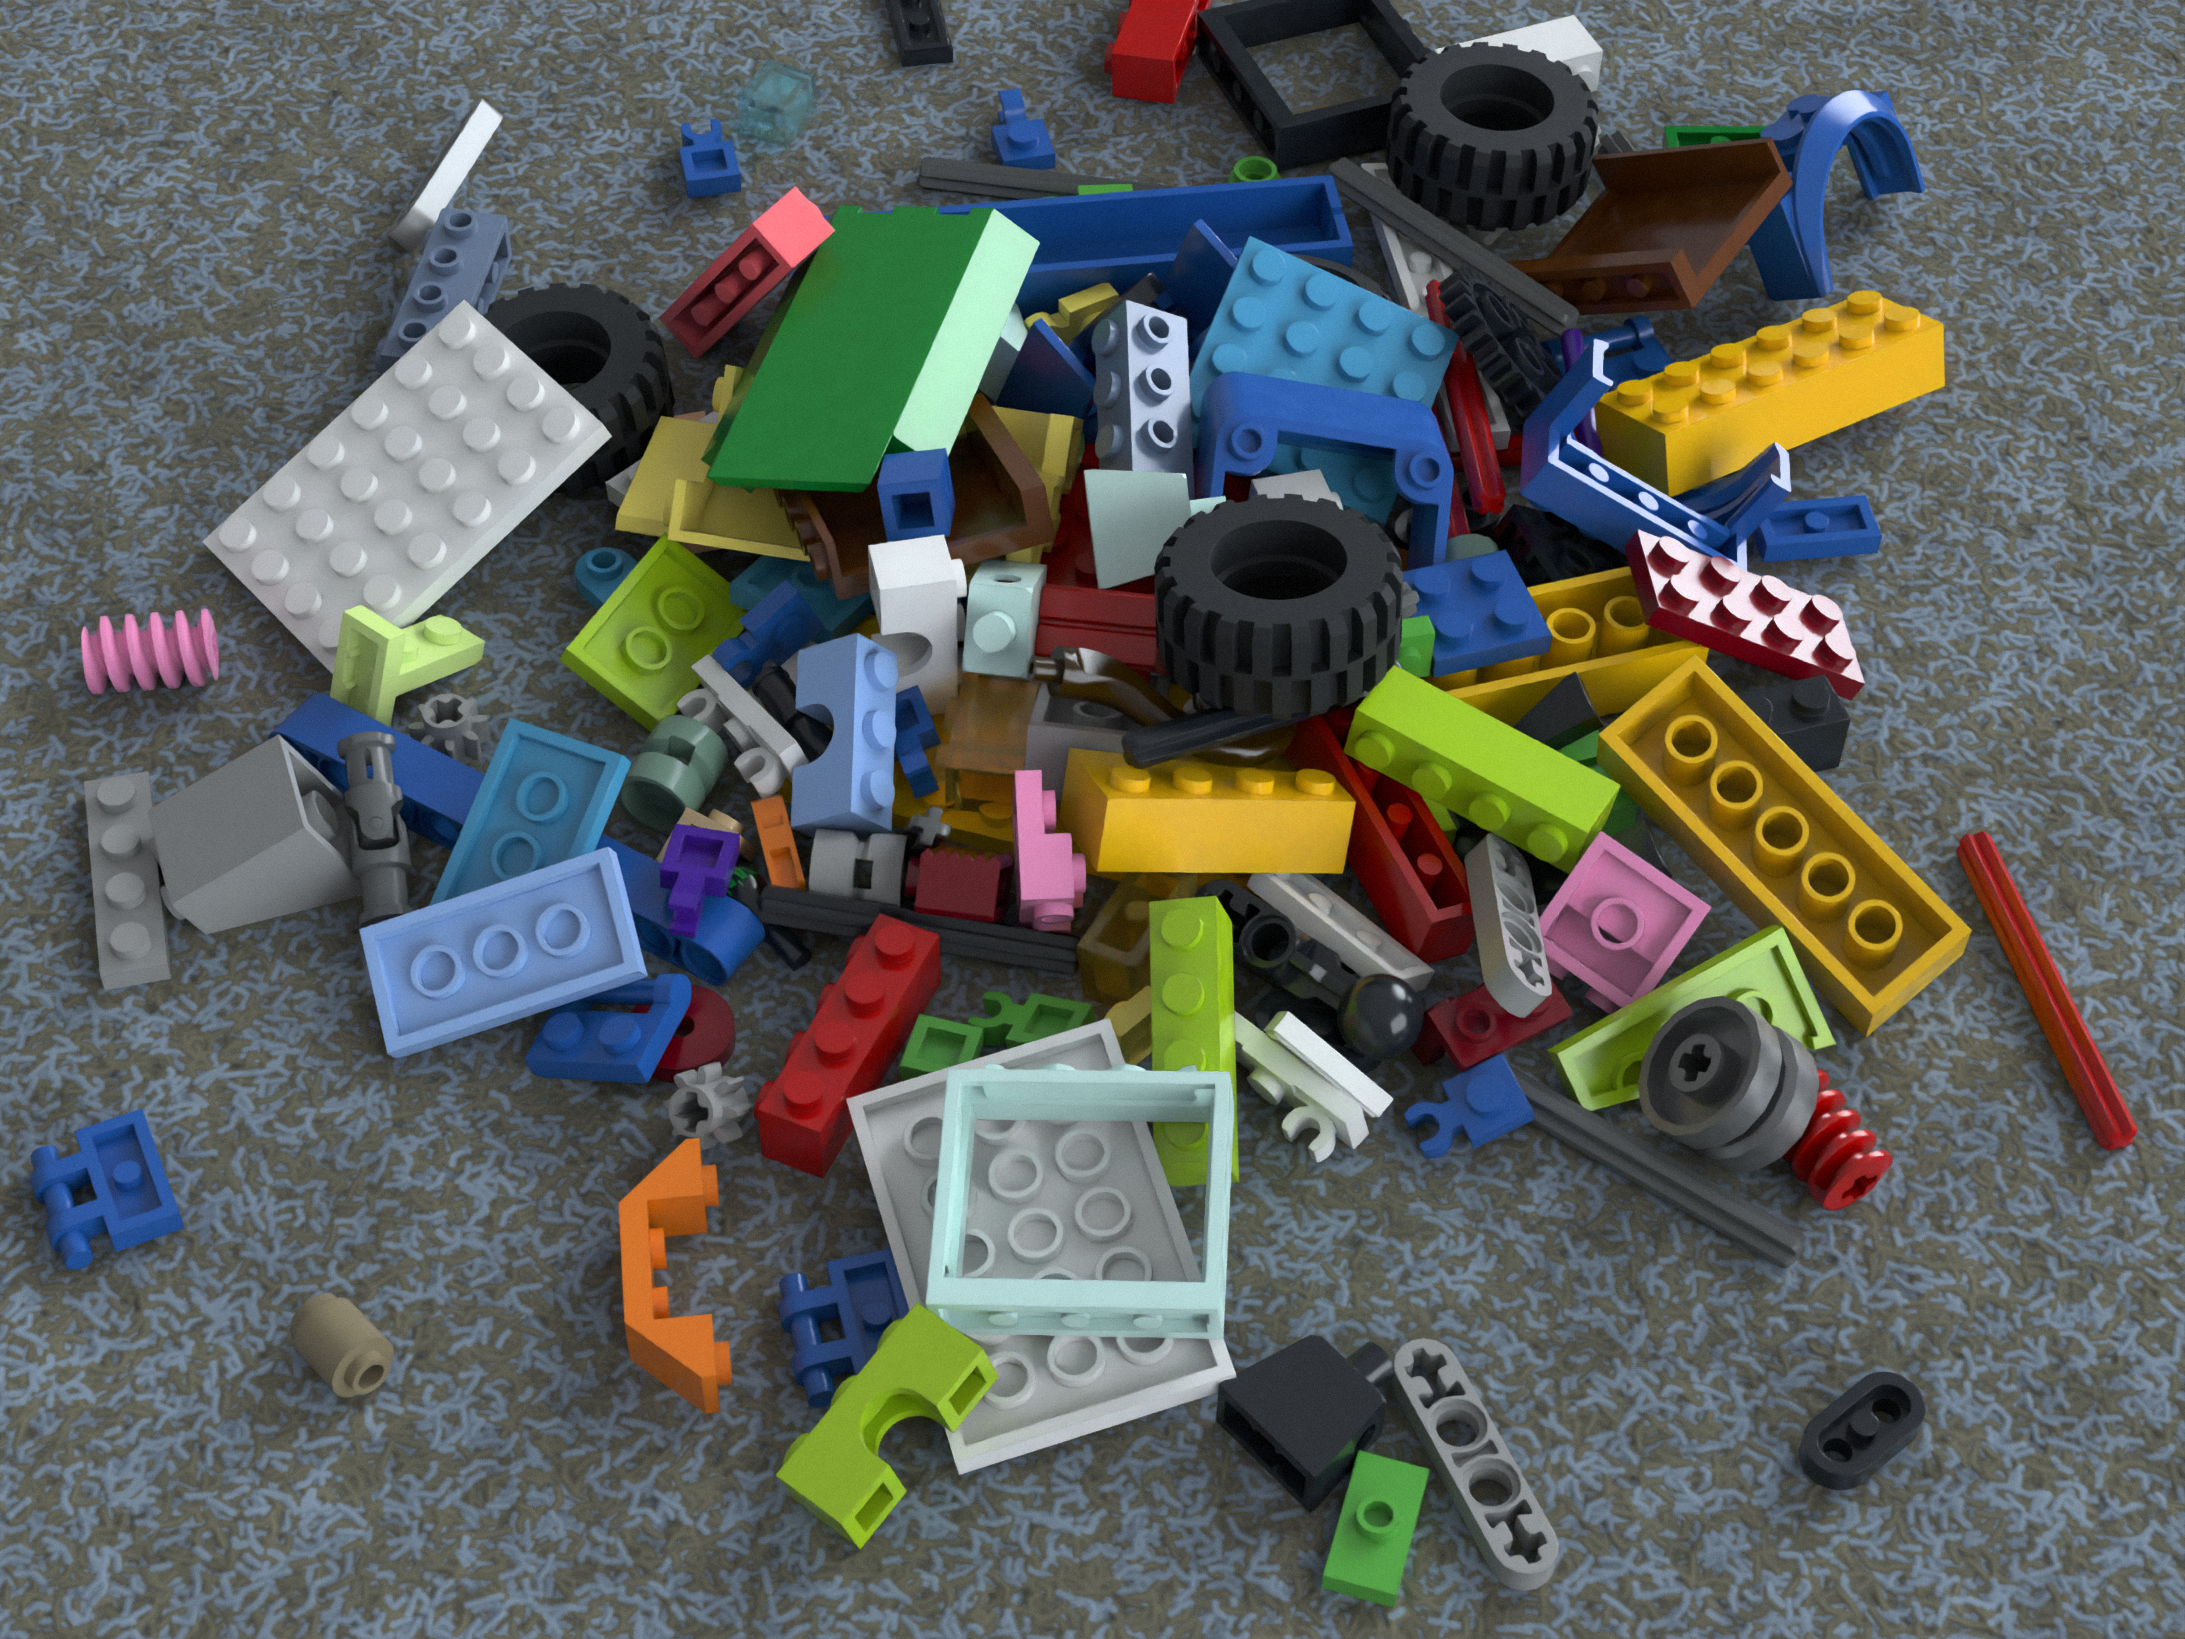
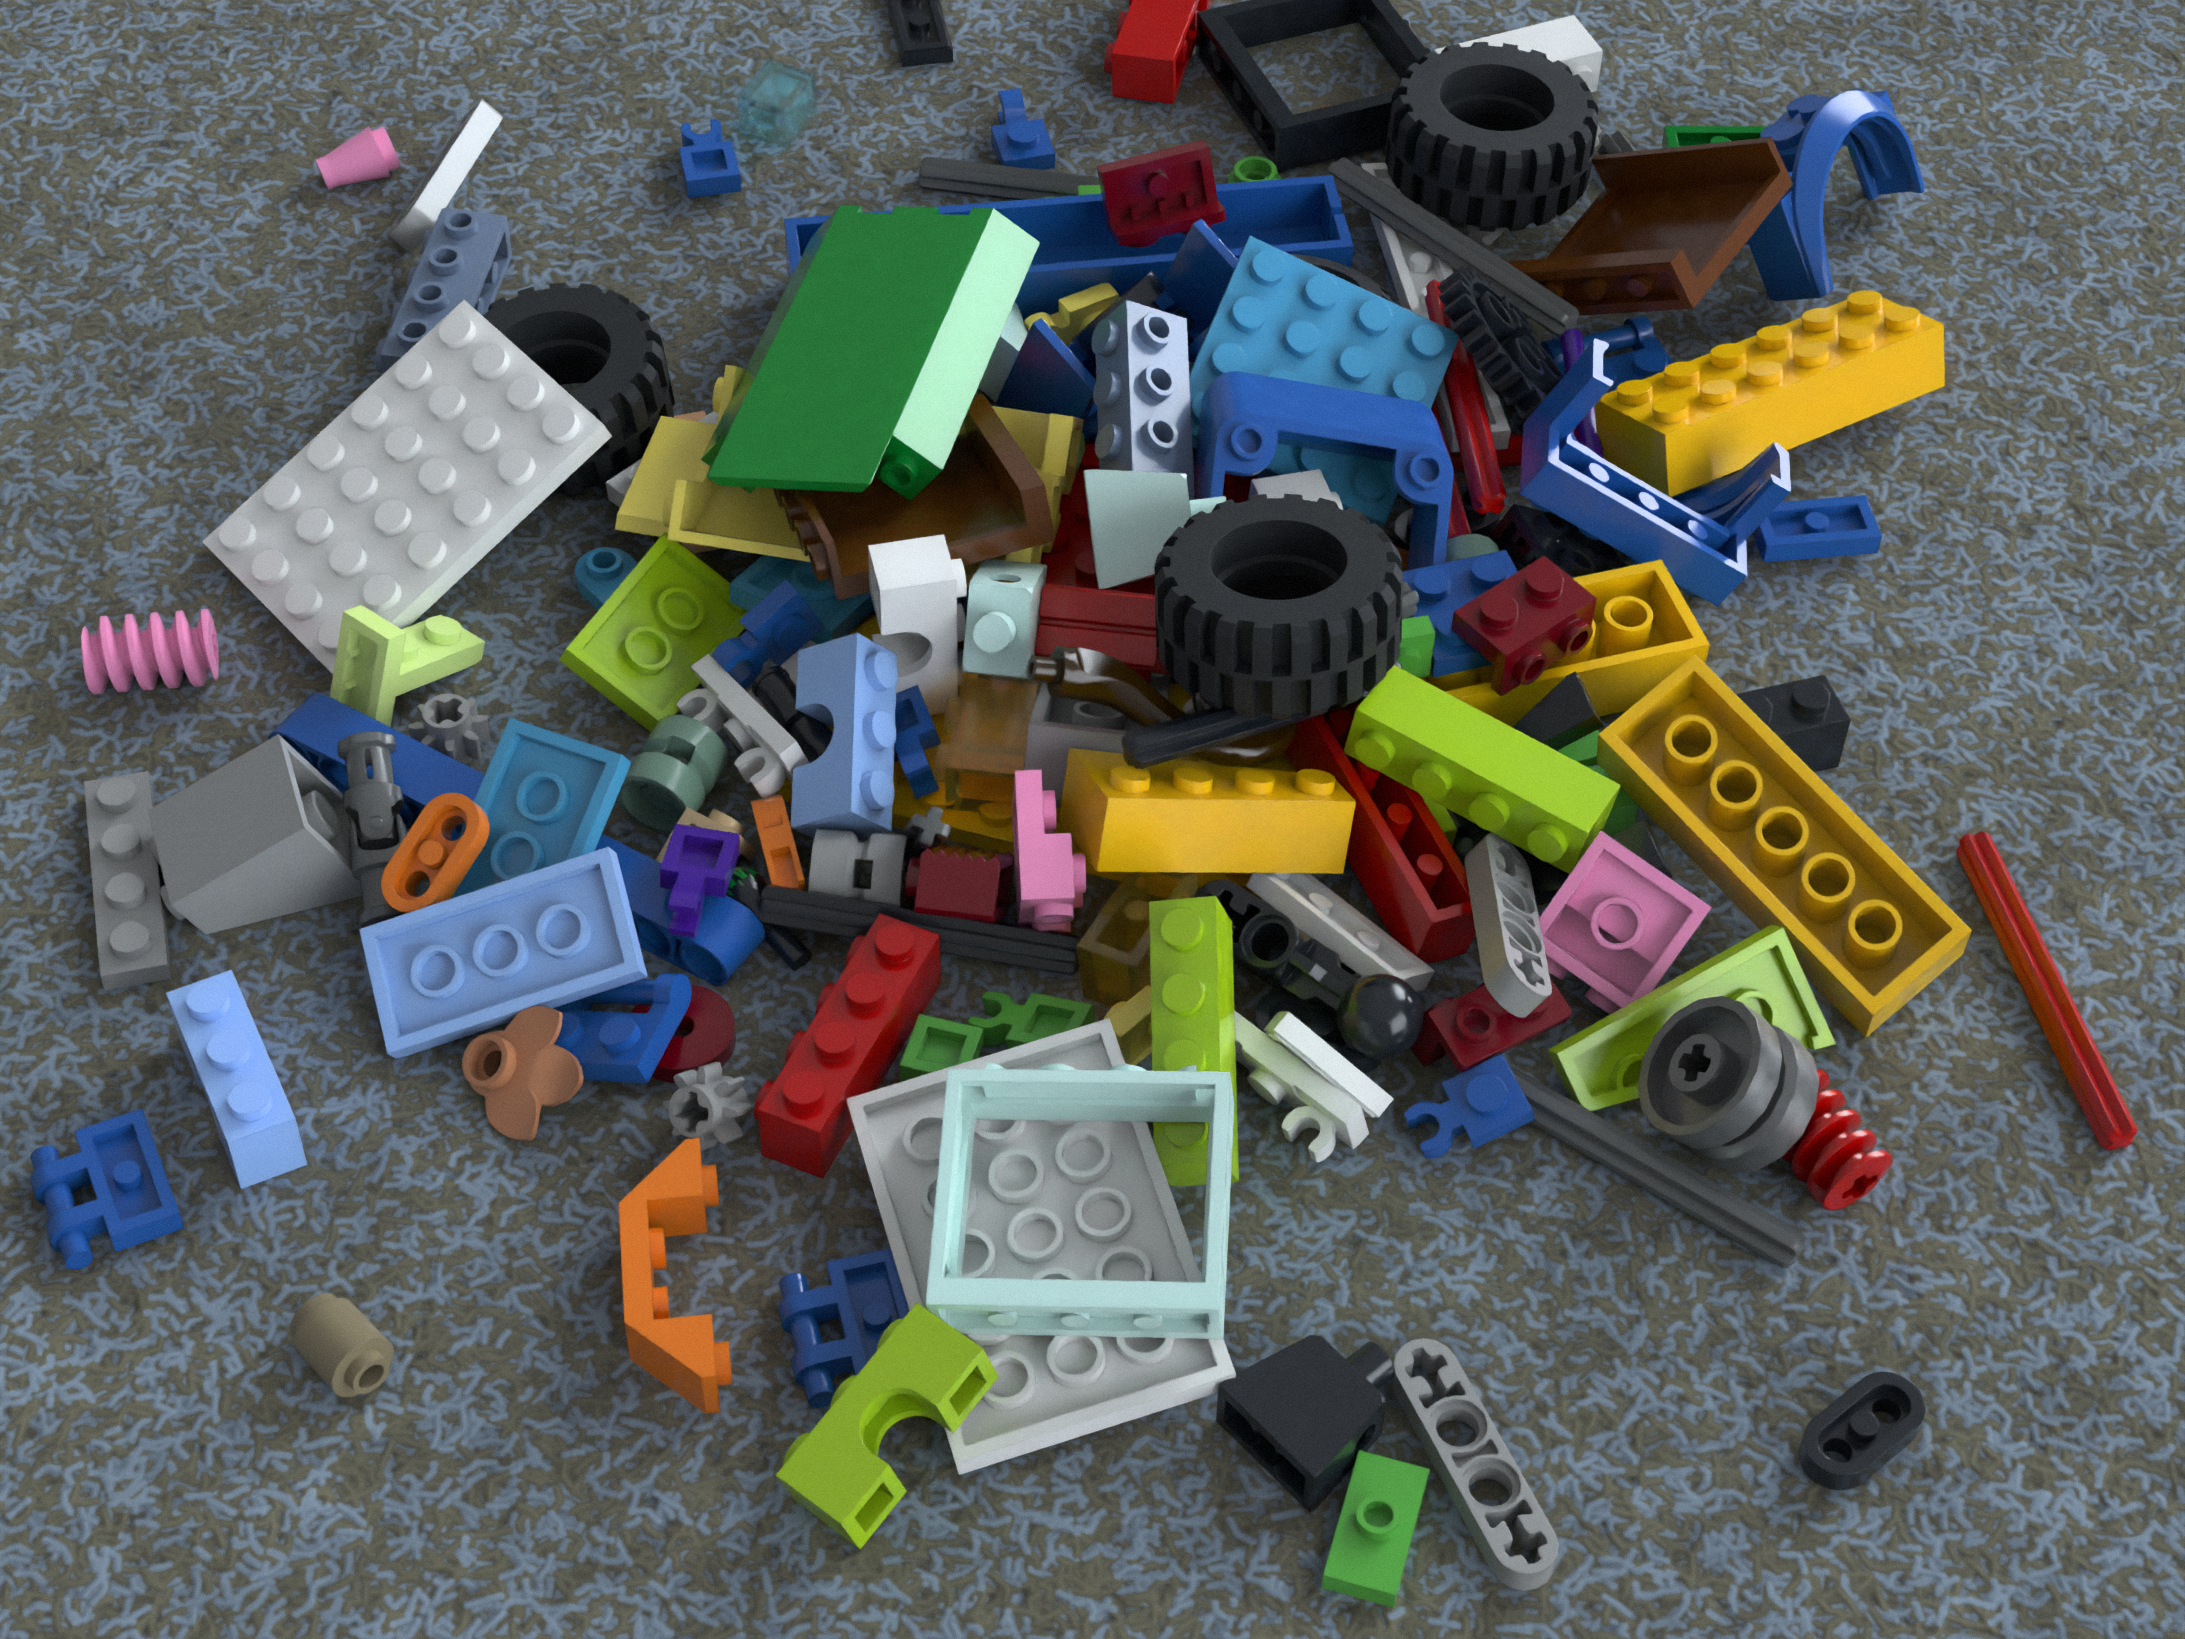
(237, 1079): none -> light blue arch
(359, 159): none -> bright pink cone
(432, 854): none -> orange plate
(530, 1071): none -> nougat plate
(747, 272): coral brick -> none
(916, 494): blue brick -> none
(1159, 194): none -> dark red bracket
(1527, 623): none -> dark red bracket
(1742, 613): dark red plate -> none

